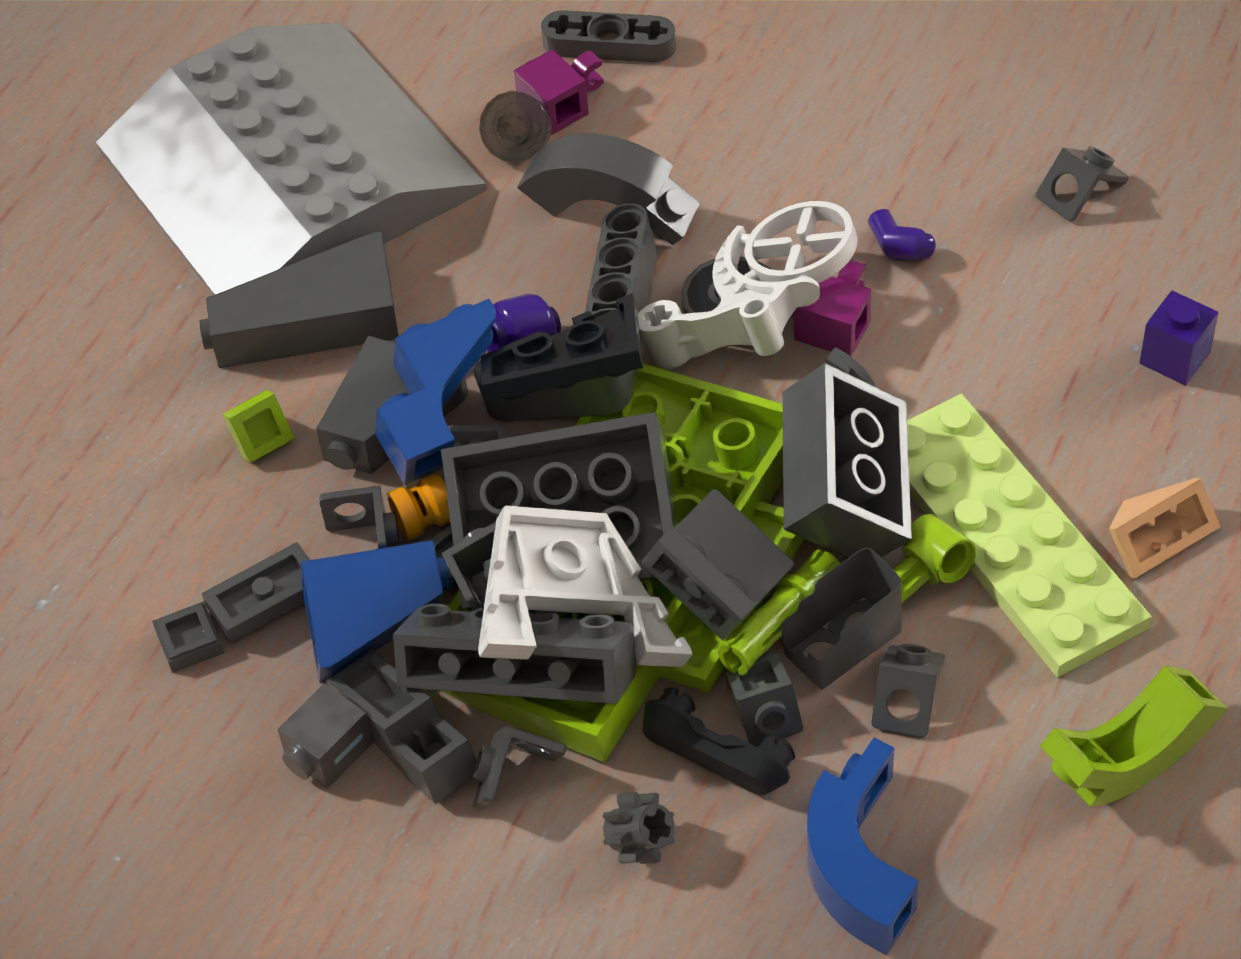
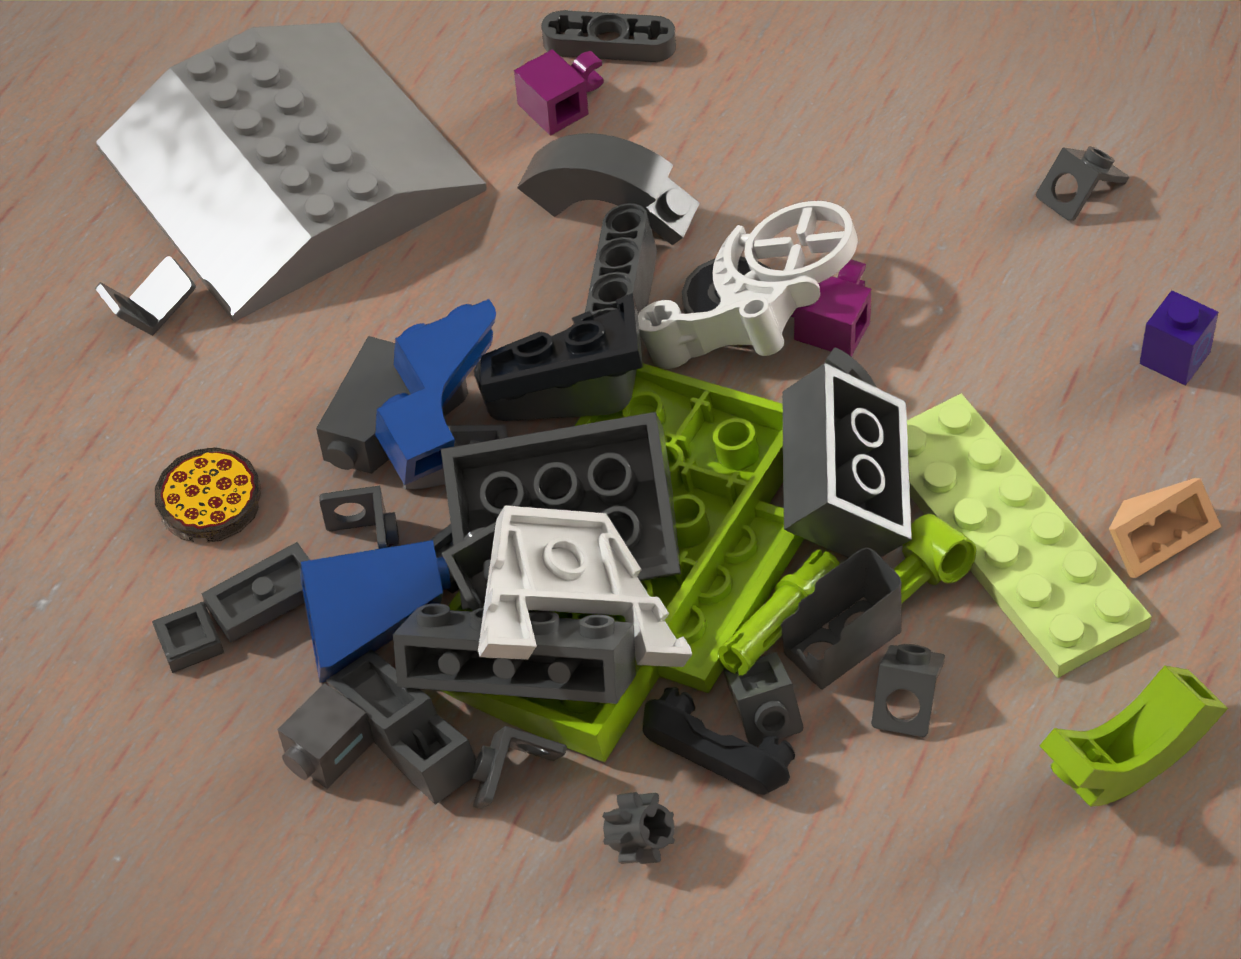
(154, 299): none -> bracket
(208, 494): none -> tile
(258, 426): lime tile -> none
(305, 306): dark grey slope -> none
(420, 506): light orange wheel -> none
(515, 126): clear smoke plate -> none
(522, 317): dark purple head -> none
(717, 563): dark grey bracket -> none
(851, 882): blue arch -> none
(899, 241): dark purple arm -> none

